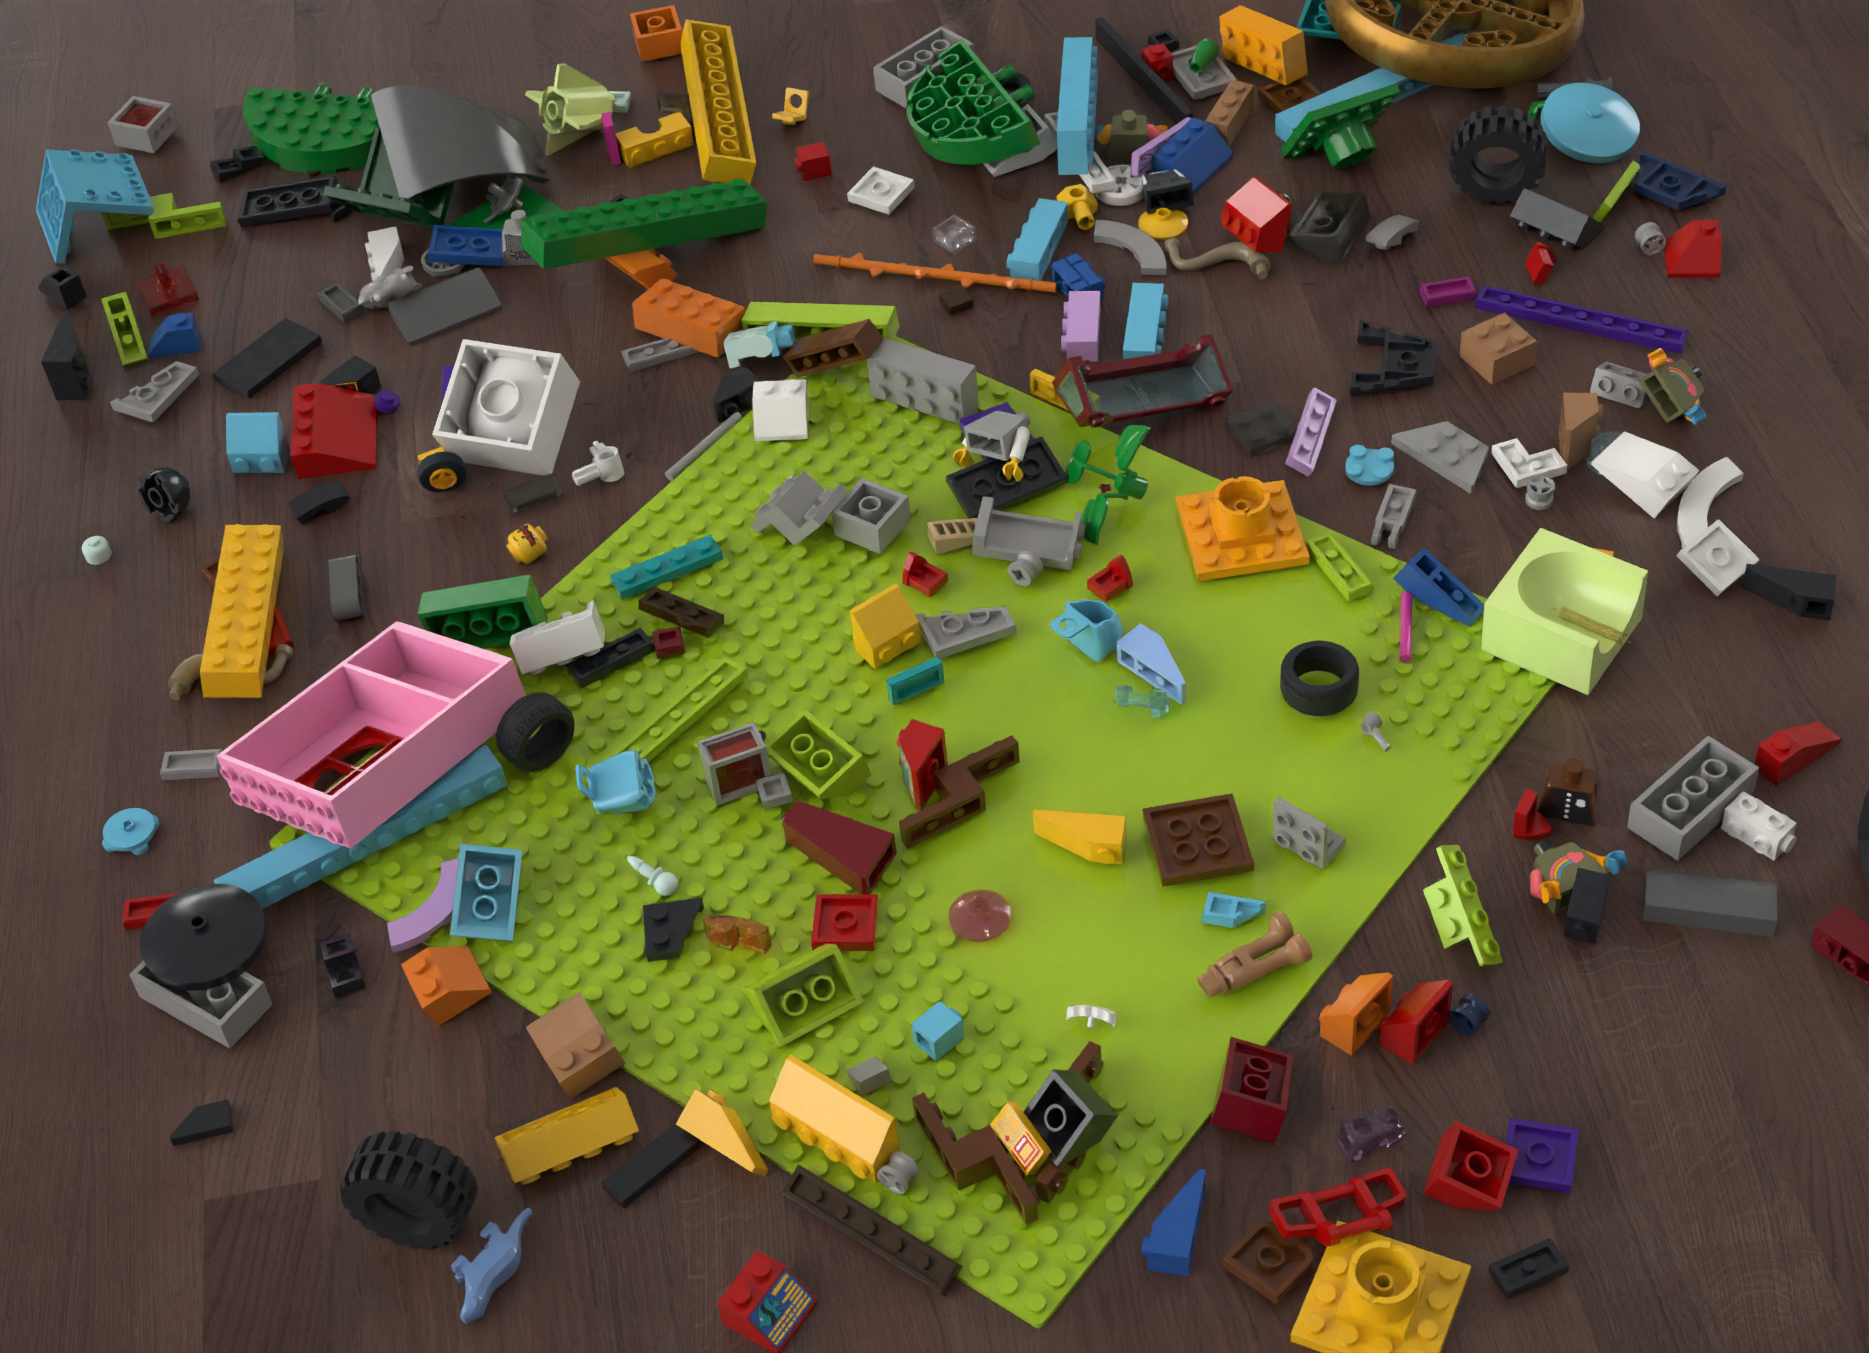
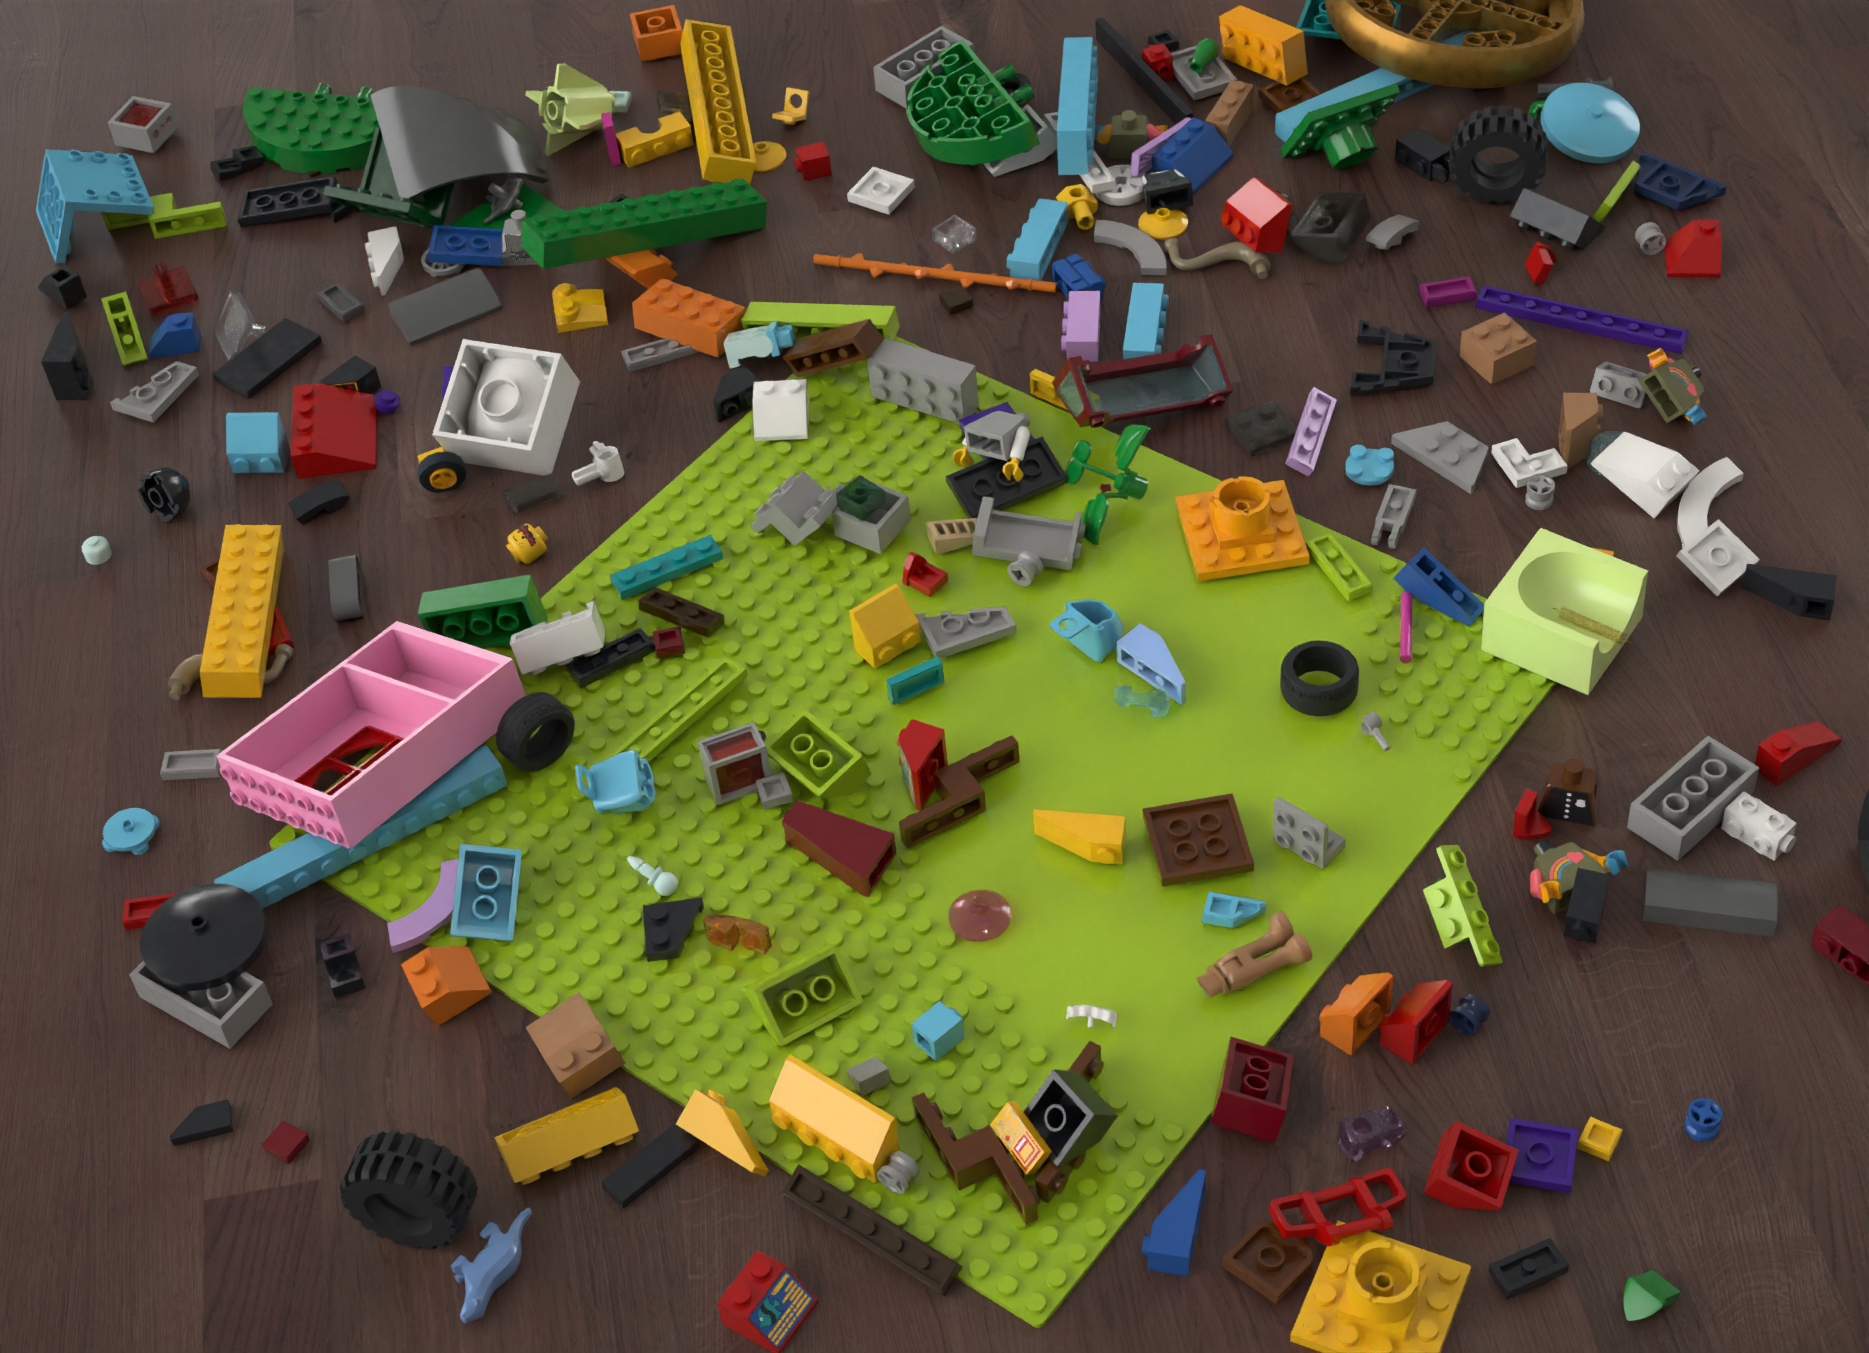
(235, 325): none -> clear tile
(285, 1142): none -> dark red tile
(381, 292): light grey animal -> none
(578, 308): none -> yellow slope
(698, 450): light grey bar -> none
(768, 155): none -> yellow dish
(845, 921): red tile -> none
(861, 498): none -> clear green piece
(1111, 580): red tile -> none
(1424, 155): none -> black hinge
(1599, 1139): none -> yellow tile
(1647, 1295): none -> green tile
(1699, 1112): none -> blue wheel

